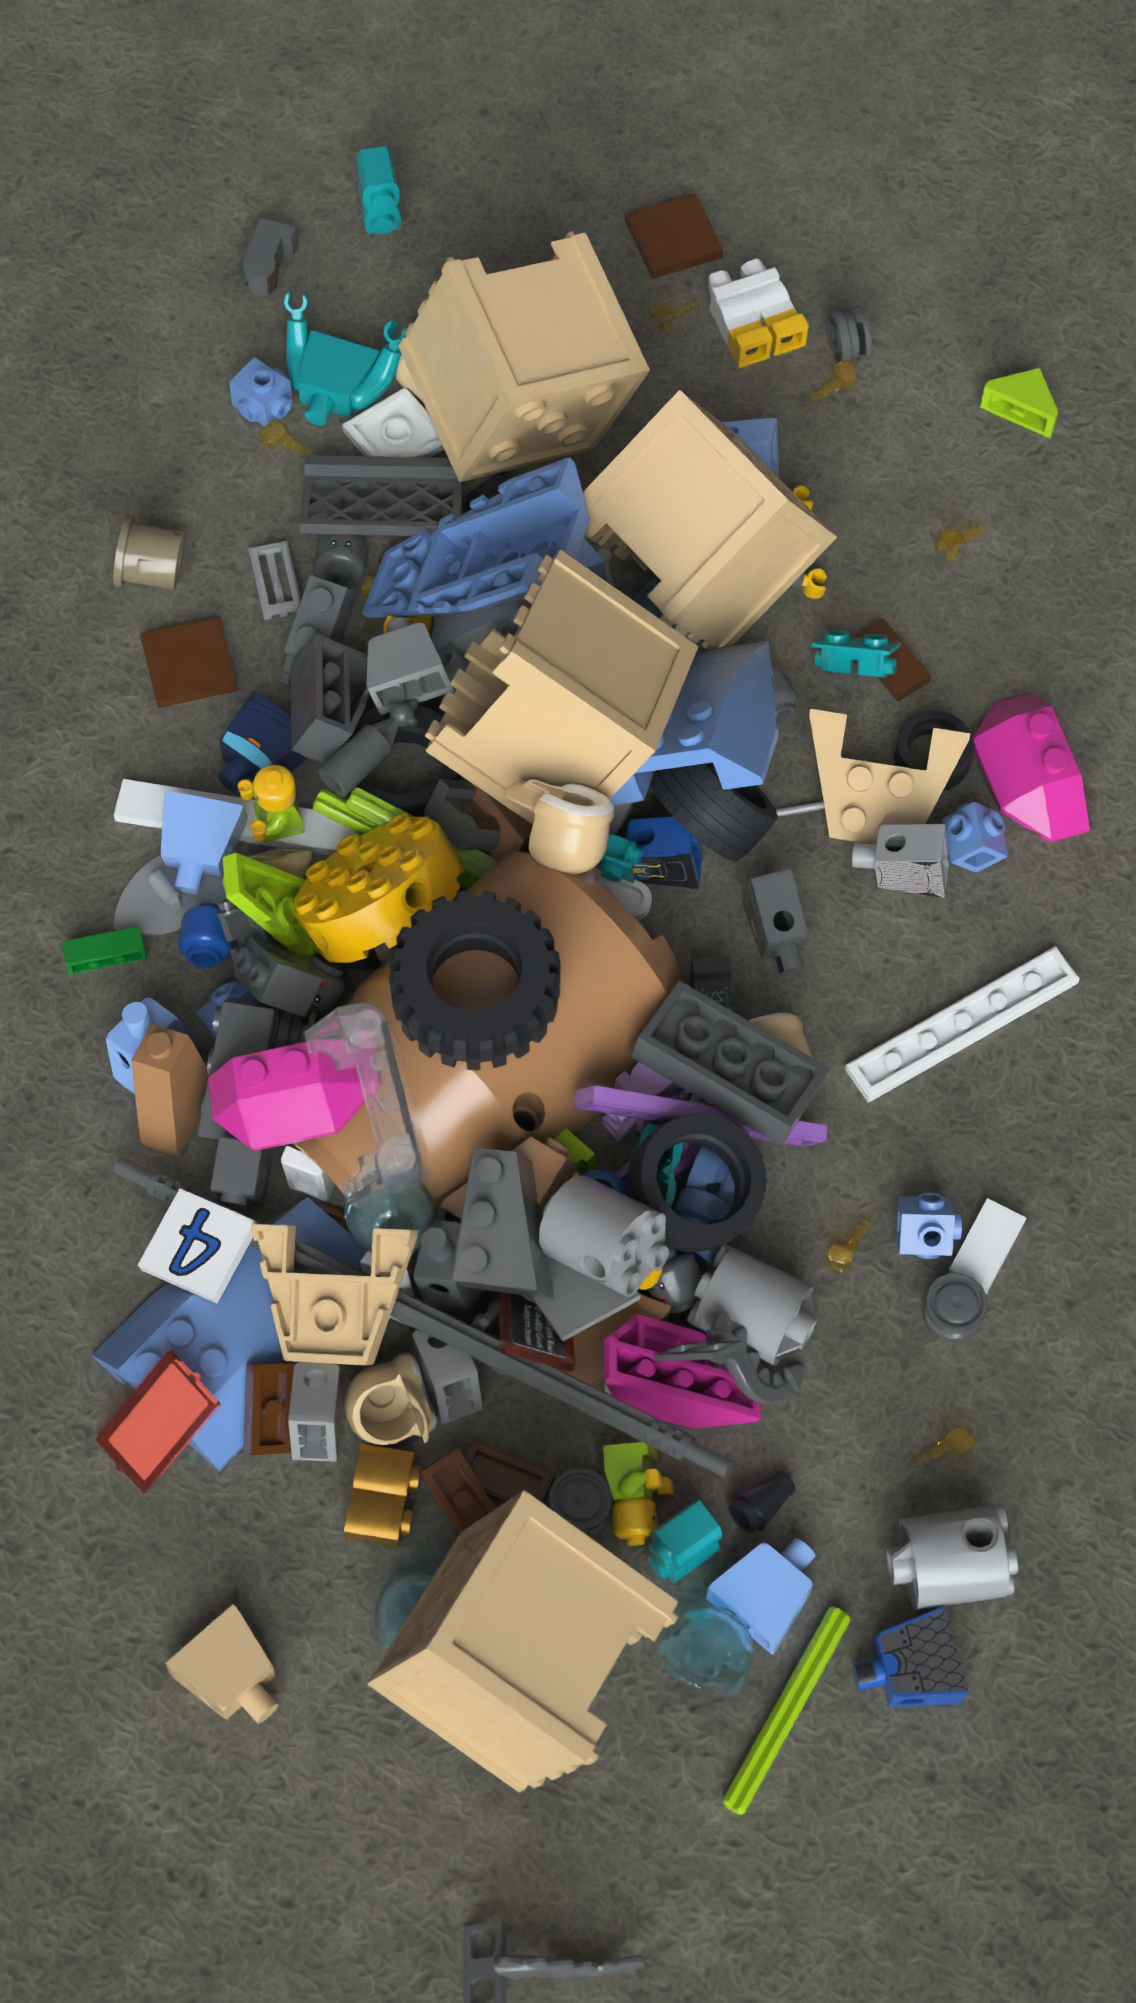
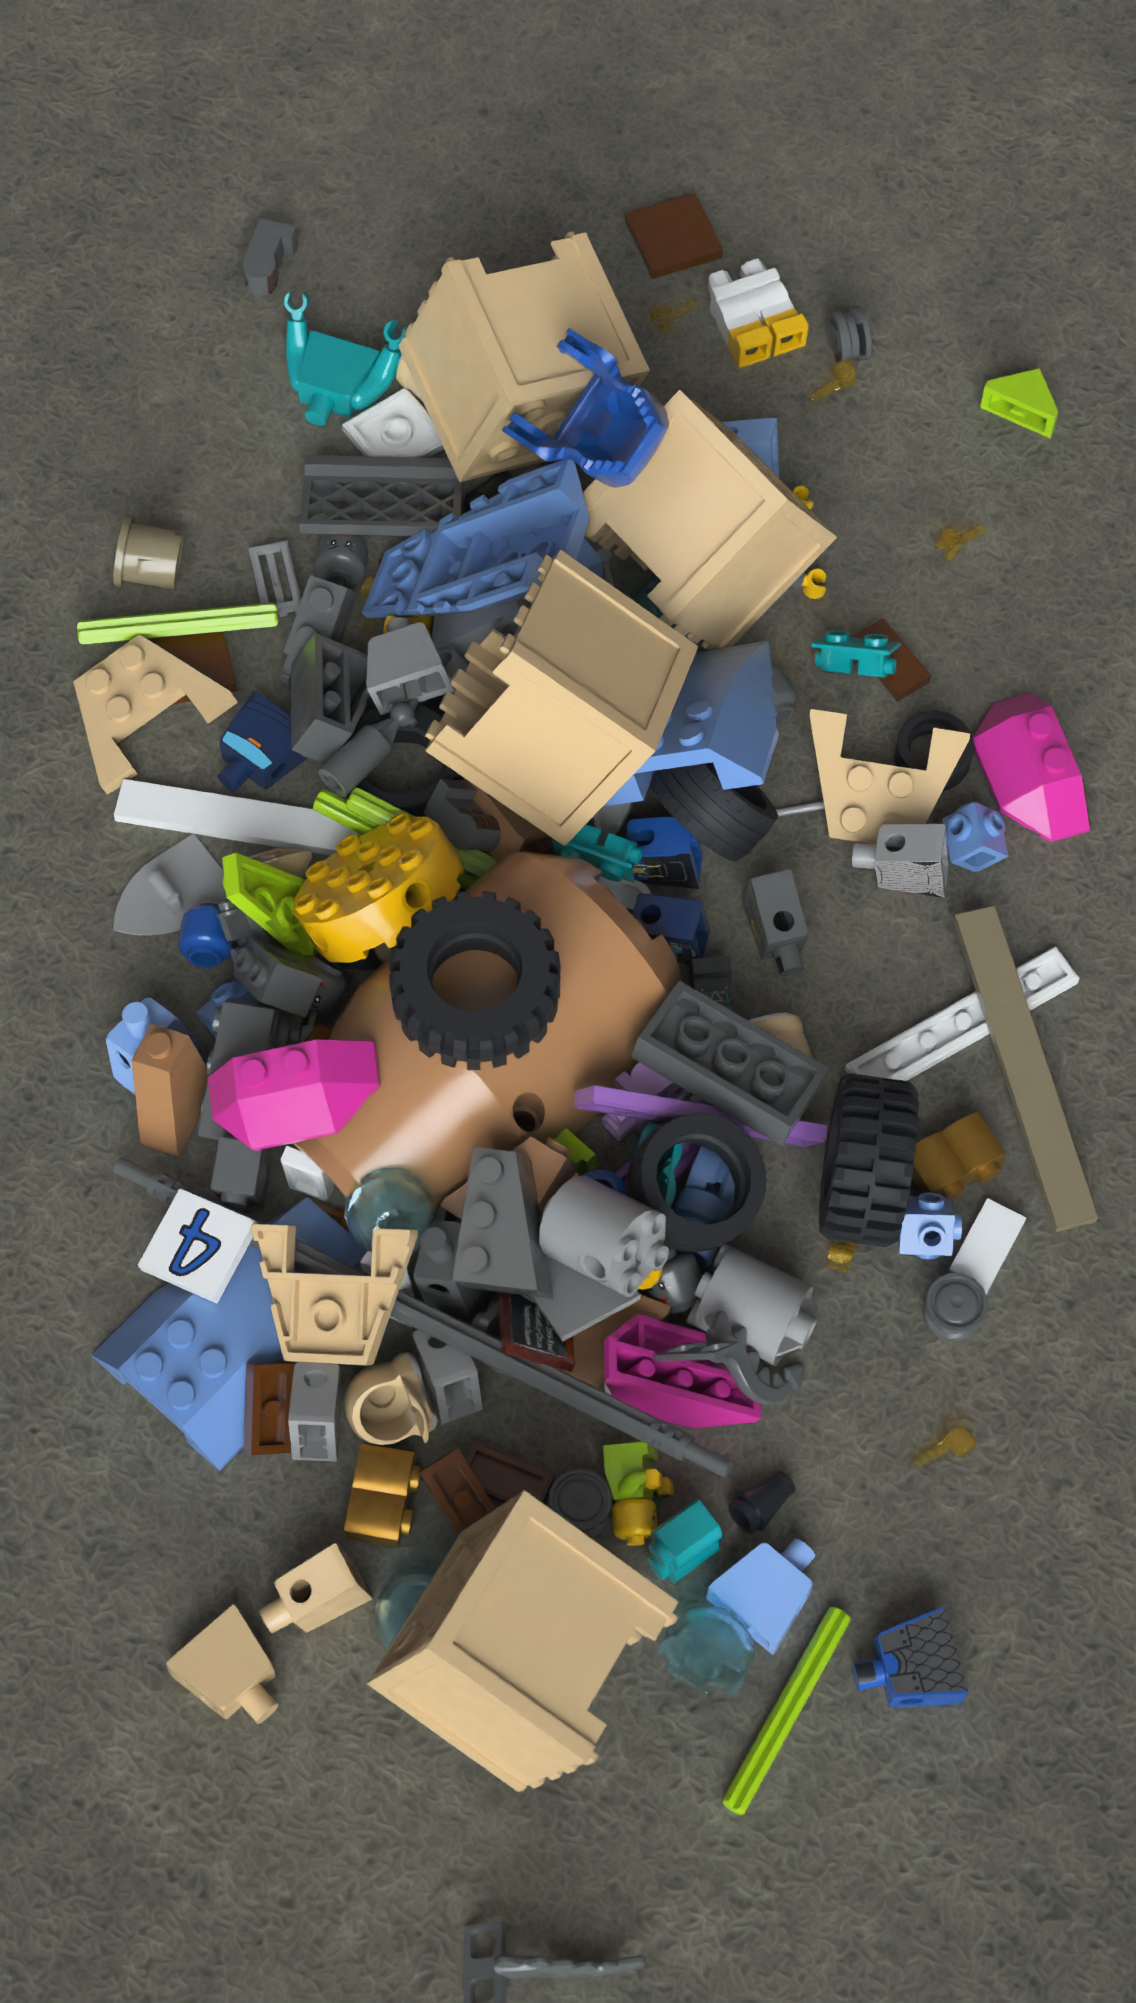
(104, 950): green piece -> none
(131, 691): none -> tan wing
(158, 1421): clear red piece -> none
(177, 623): none -> axle
(198, 835): light blue torso -> none
(261, 393): medium blue brick -> none
(275, 433): clear yellow hand -> none
(276, 804): yellow piece -> none
(333, 1586): none -> tan torso
(367, 1040): clear windscreen -> none
(378, 190): teal brick -> none
(568, 824): tan piece -> none
(609, 428): none -> blue animal
(678, 920): none -> dark blue torso
(868, 1160): none -> black tyre
(953, 1557): light grey cylinder -> none
(957, 1157): none -> pearl gold brick
(1025, 1069): none -> dark tan tile

